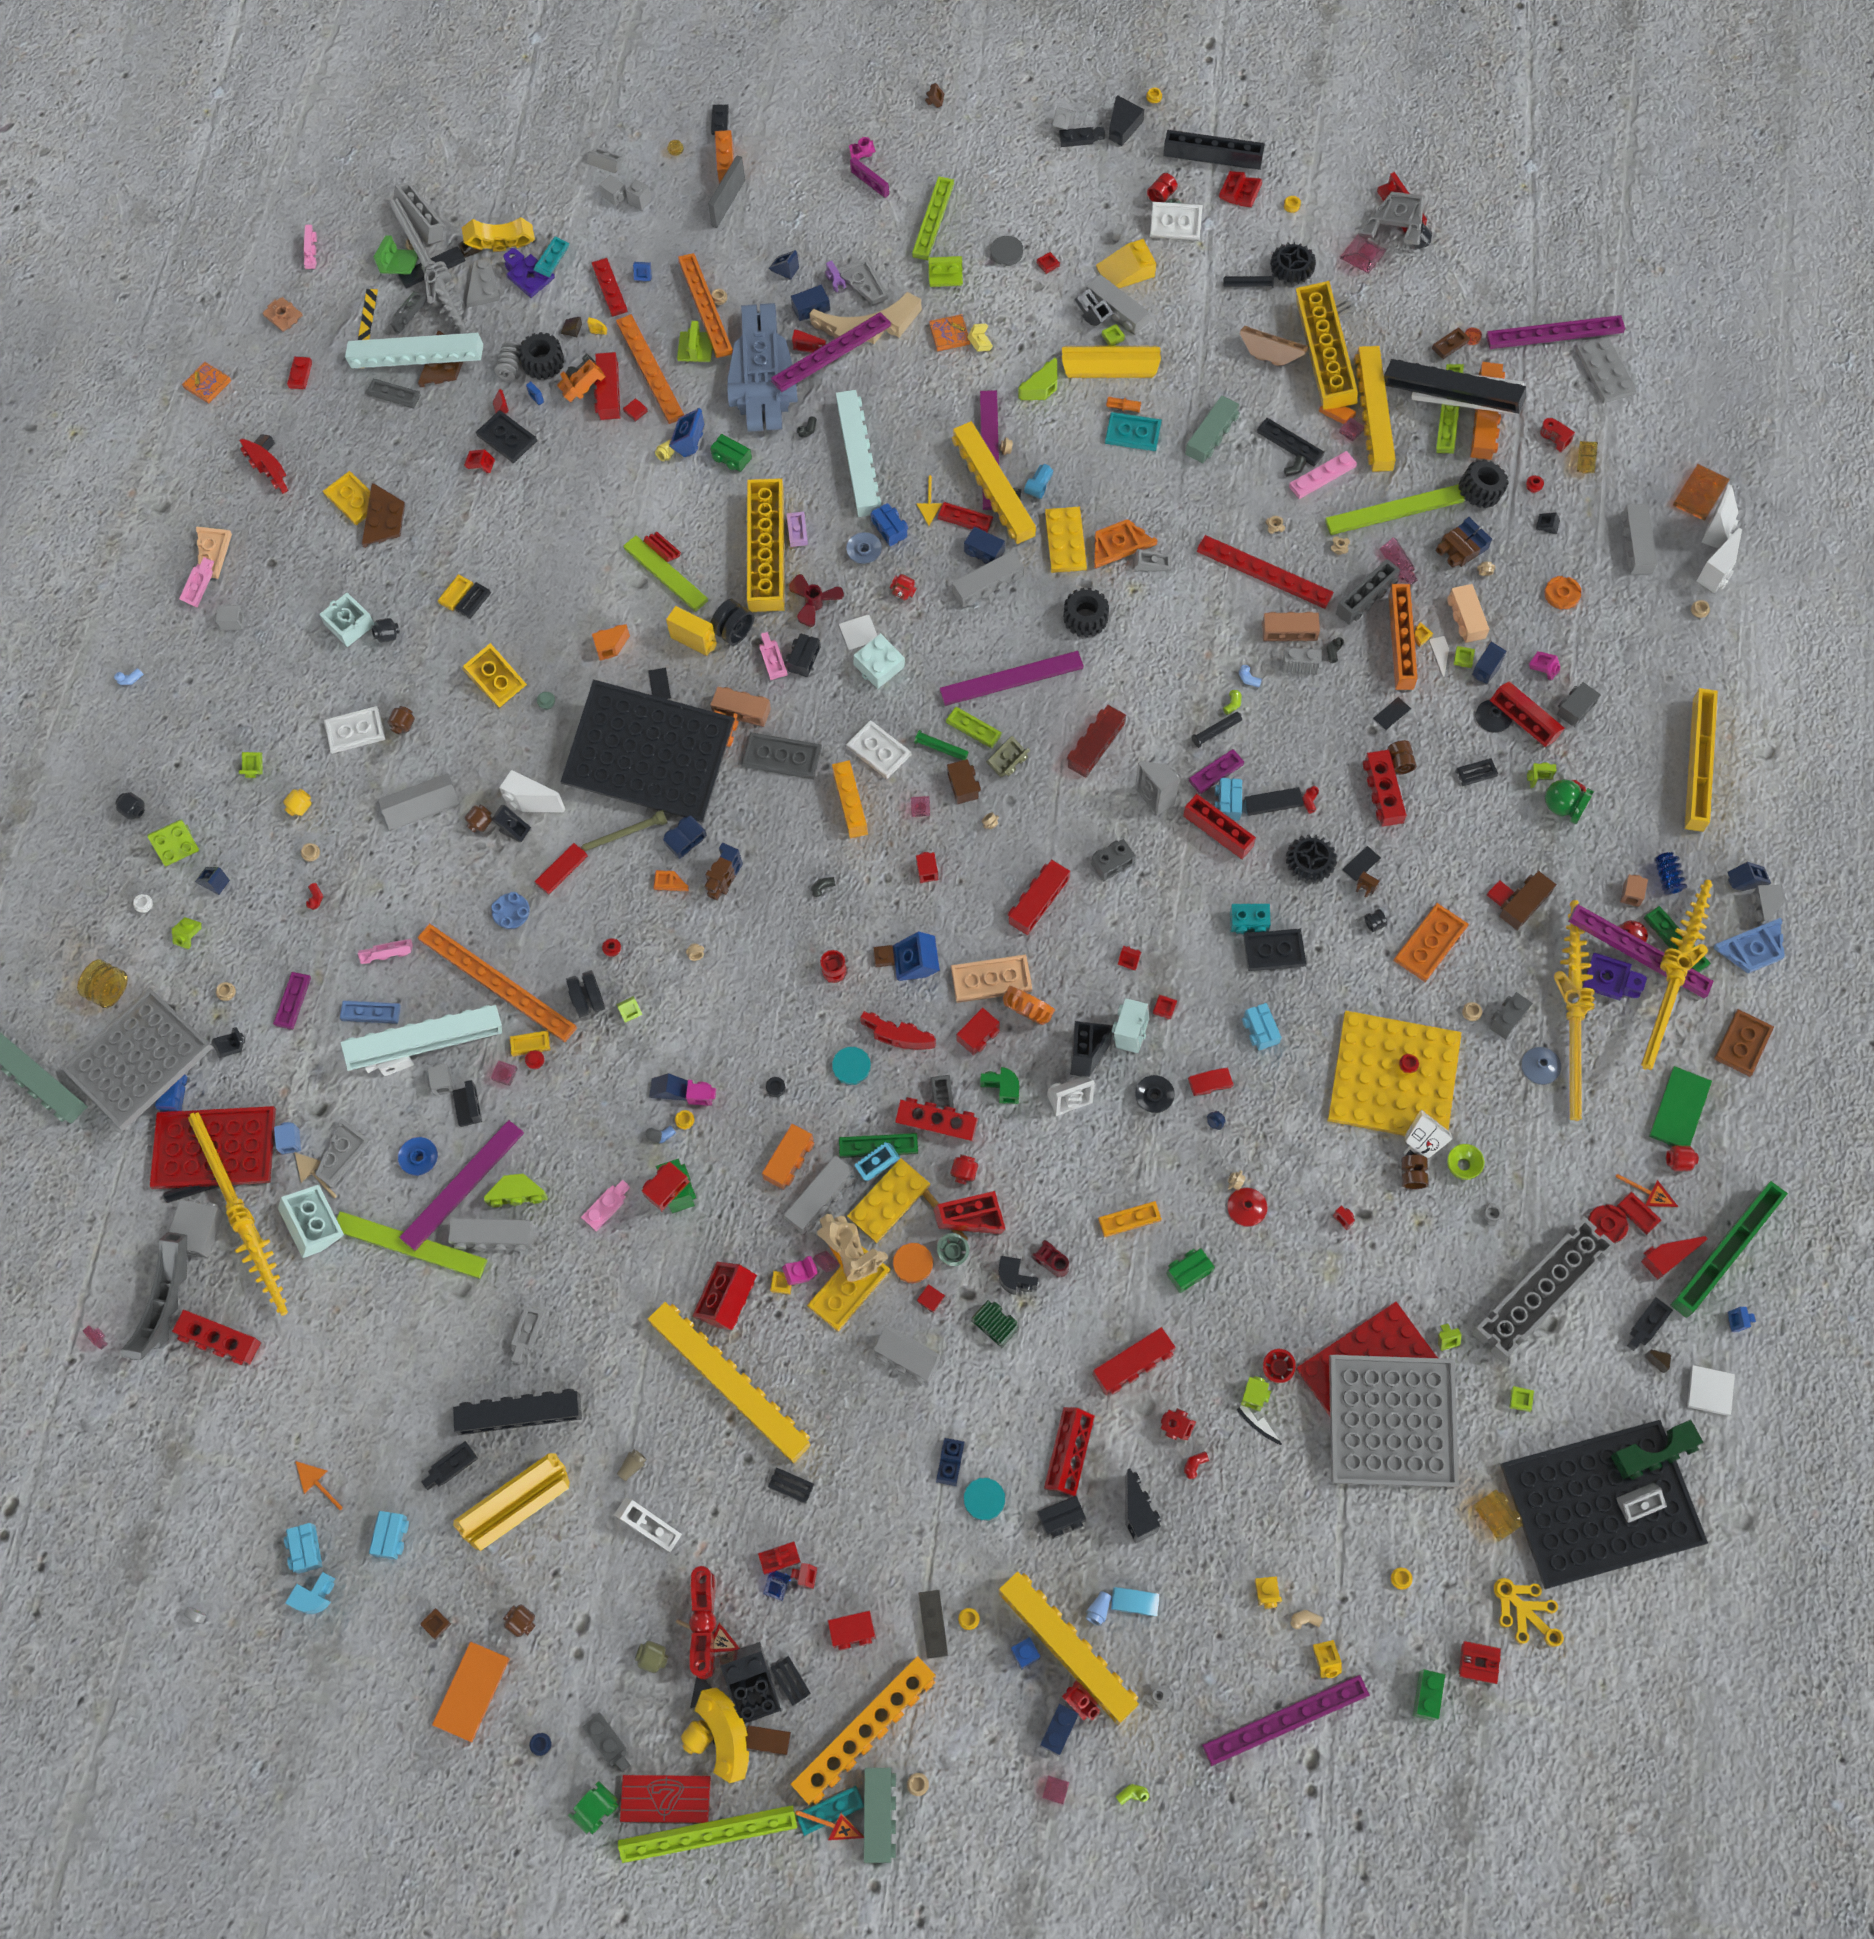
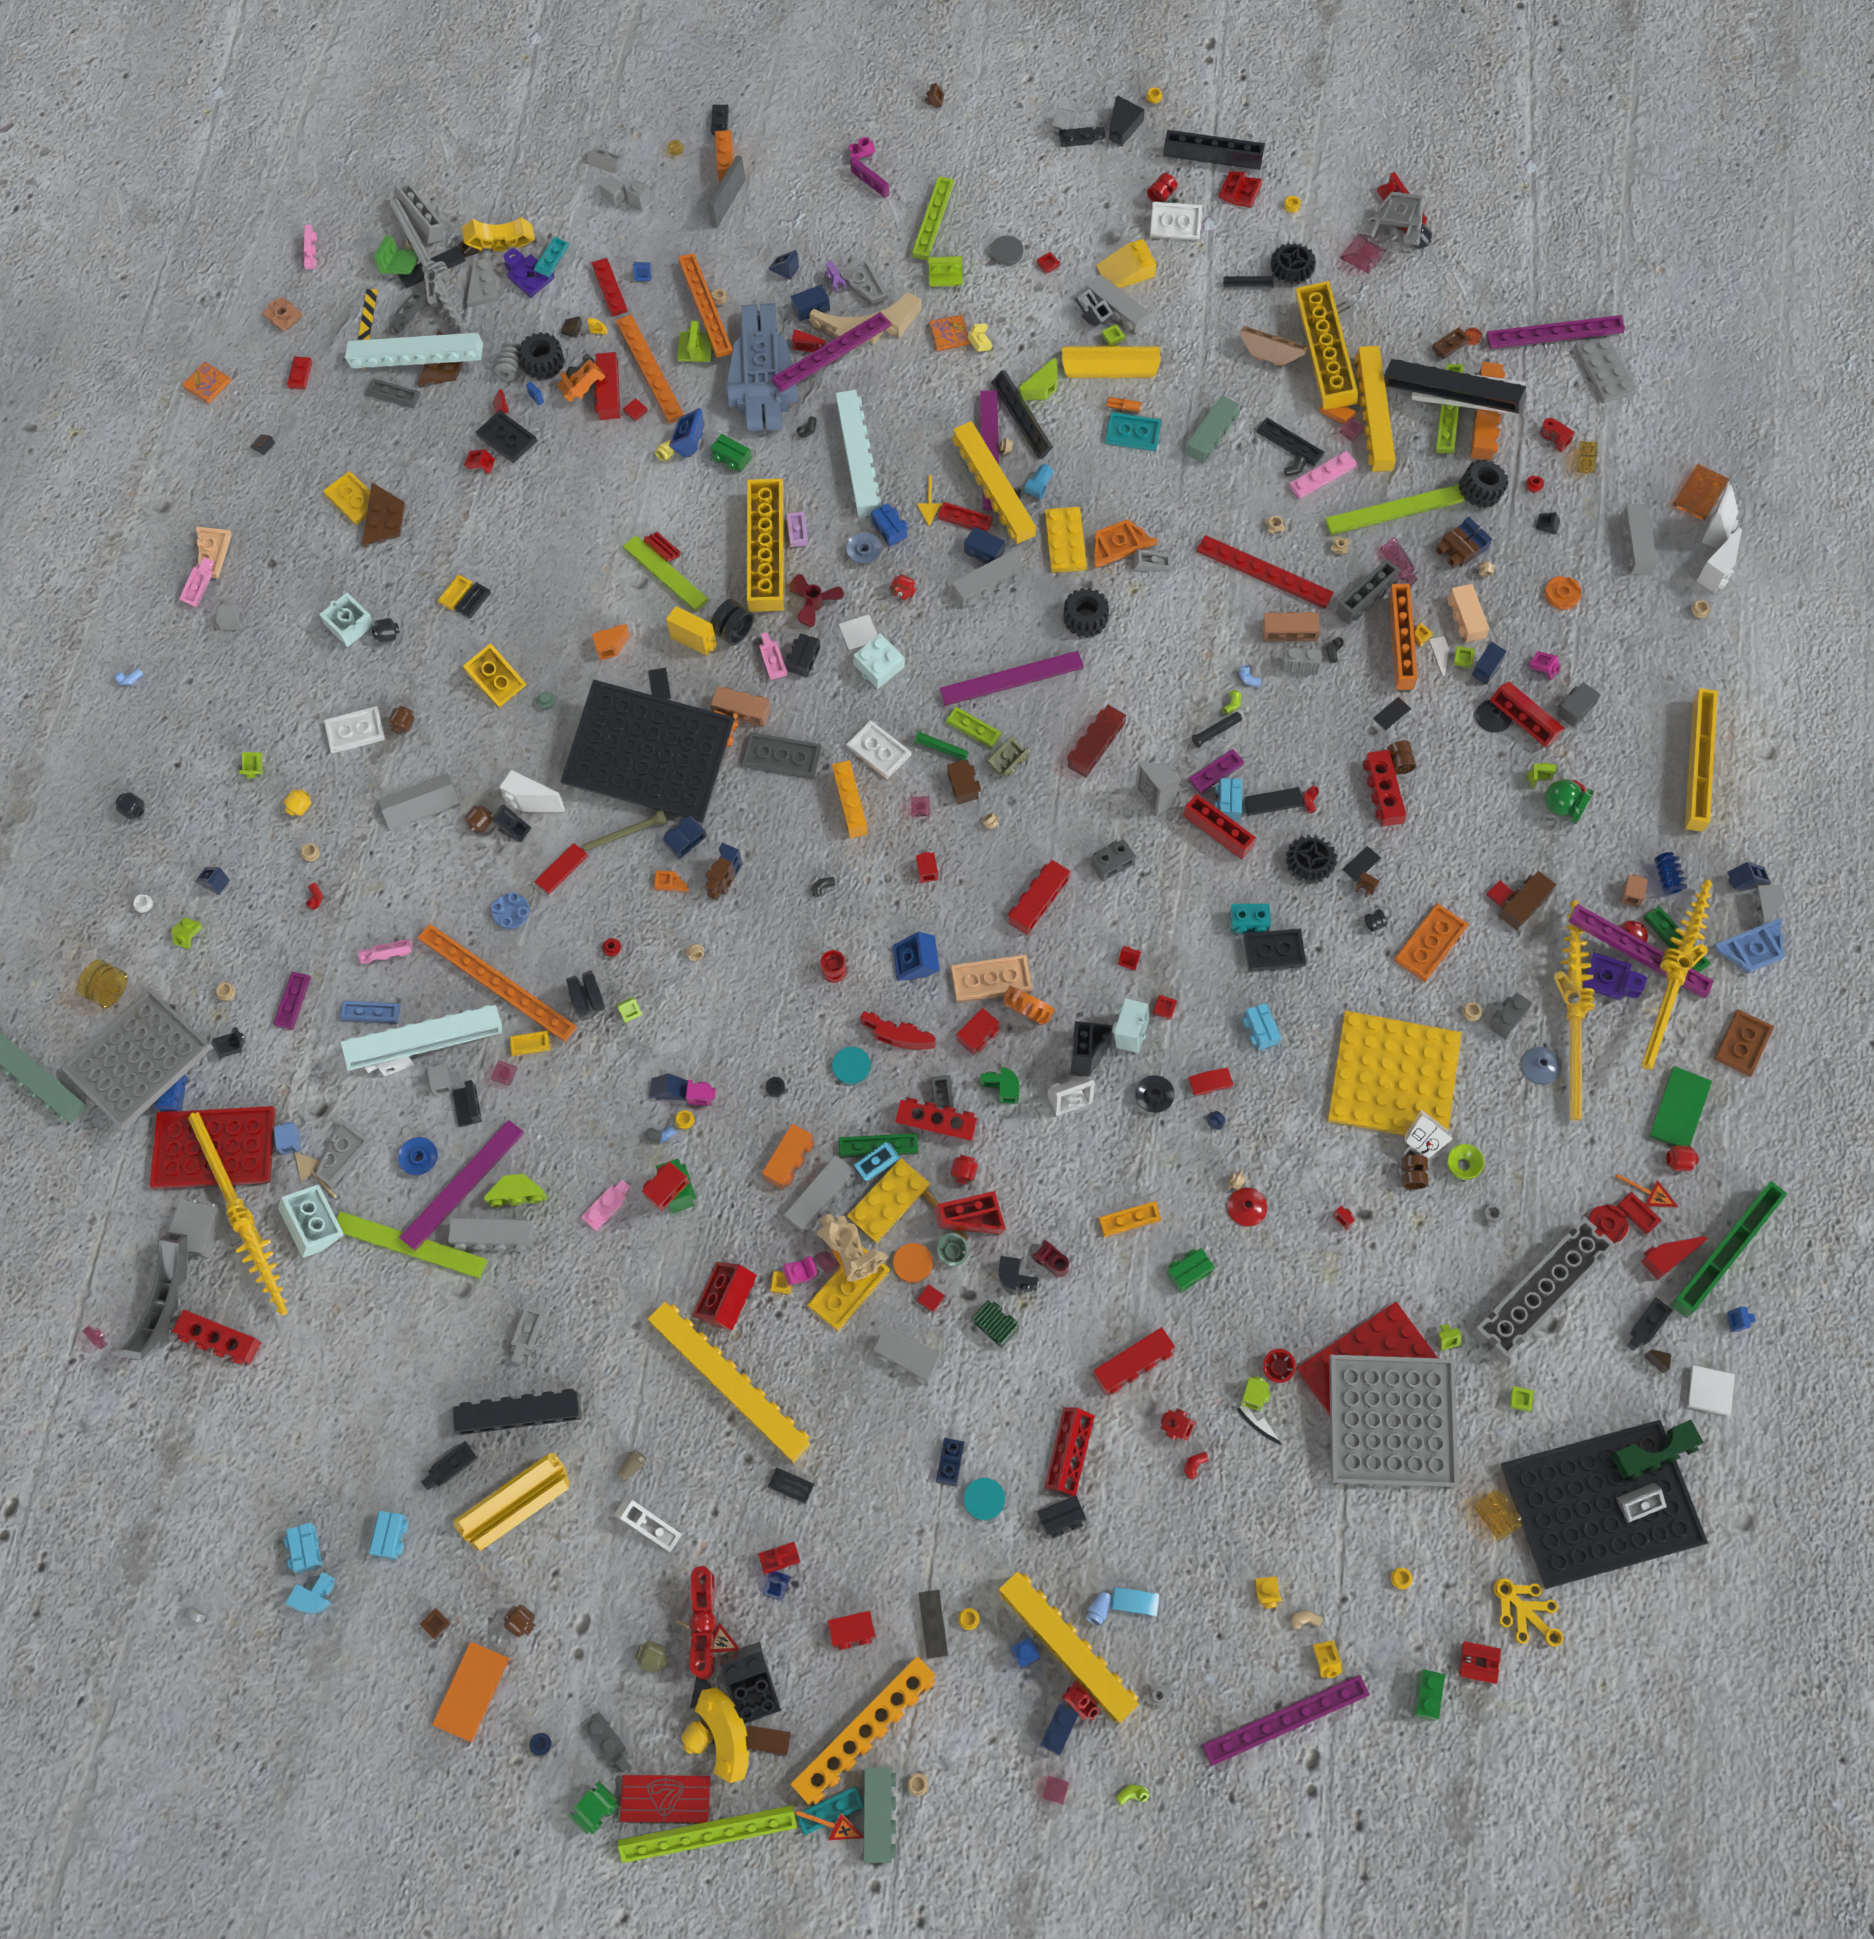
(173, 842): lime bracket -> none
(183, 1192): black axle -> none
(264, 462): red slope -> none
(309, 1476): orange piece -> none
(534, 1059): red plate -> none
(780, 1664): black tile -> none
(806, 1575): red tile -> none
(883, 956): reddish brown plate -> none
(1022, 414): none -> black plate
(1139, 1516): black slope -> none
(1409, 1063): red plate -> none
(1462, 776): black tile -> none

